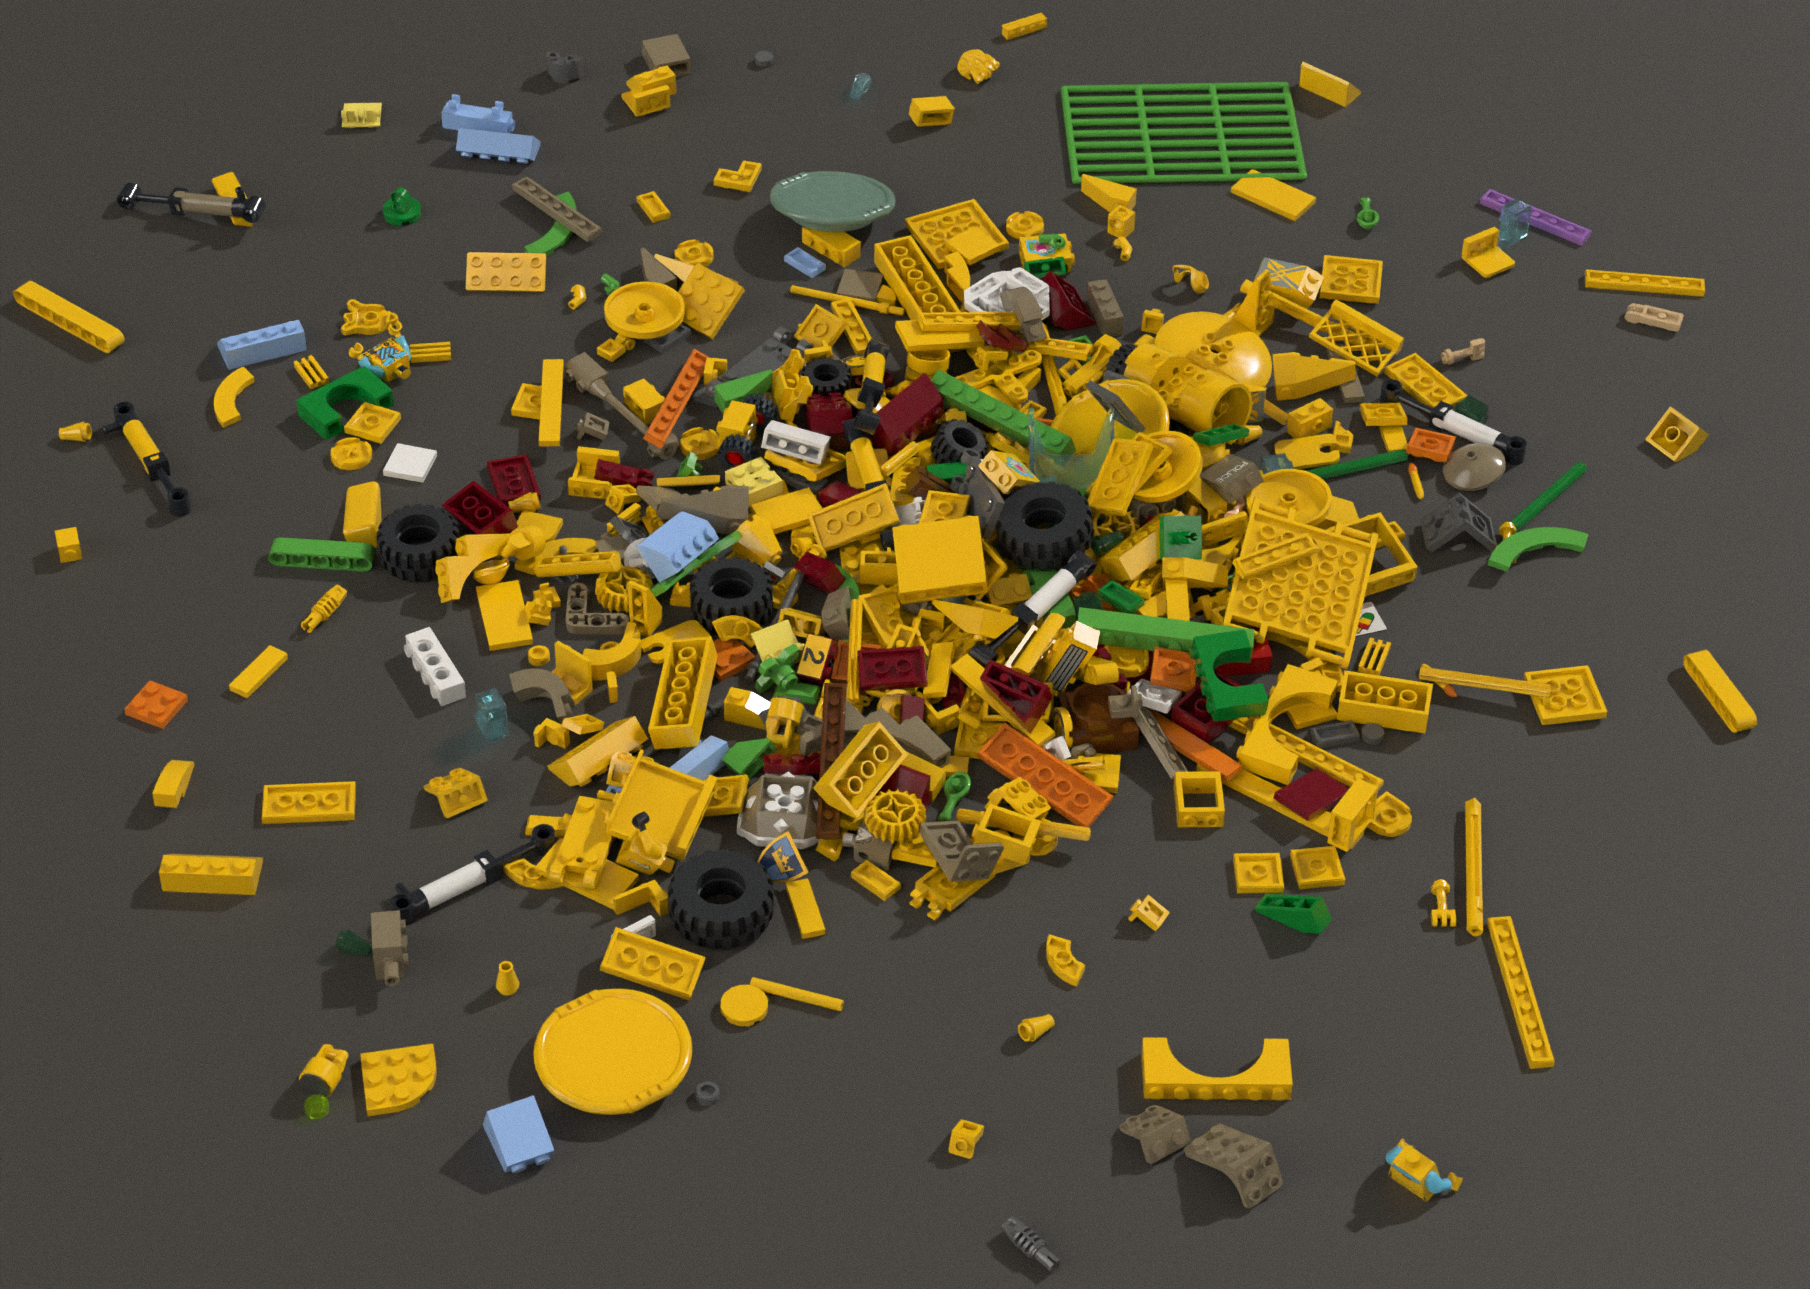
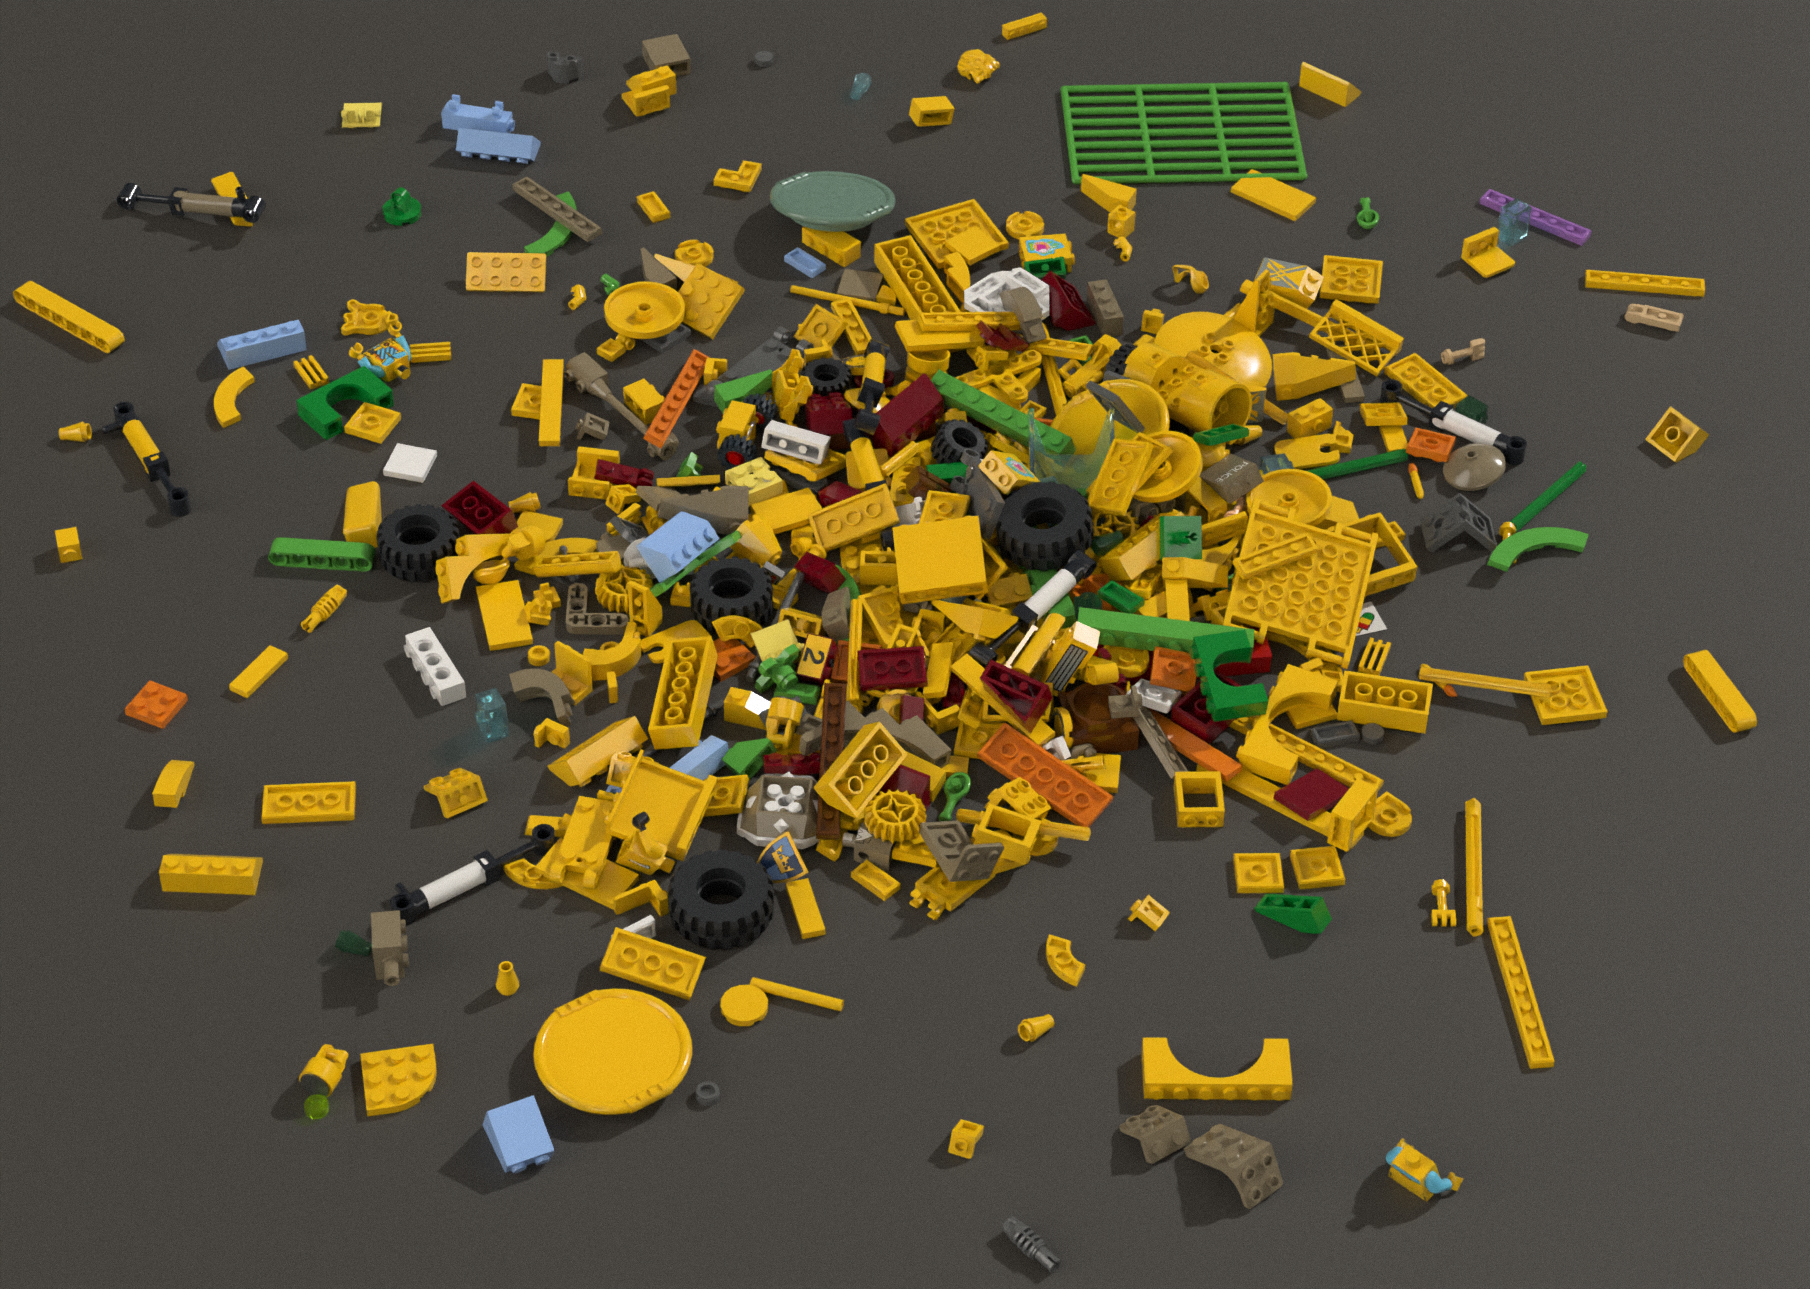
(351, 454): yellow tile -> none
(512, 478): dark red tile -> none
(583, 724): yellow tile -> none
(699, 442): yellow tile -> none
(1052, 239): bright green arm -> none

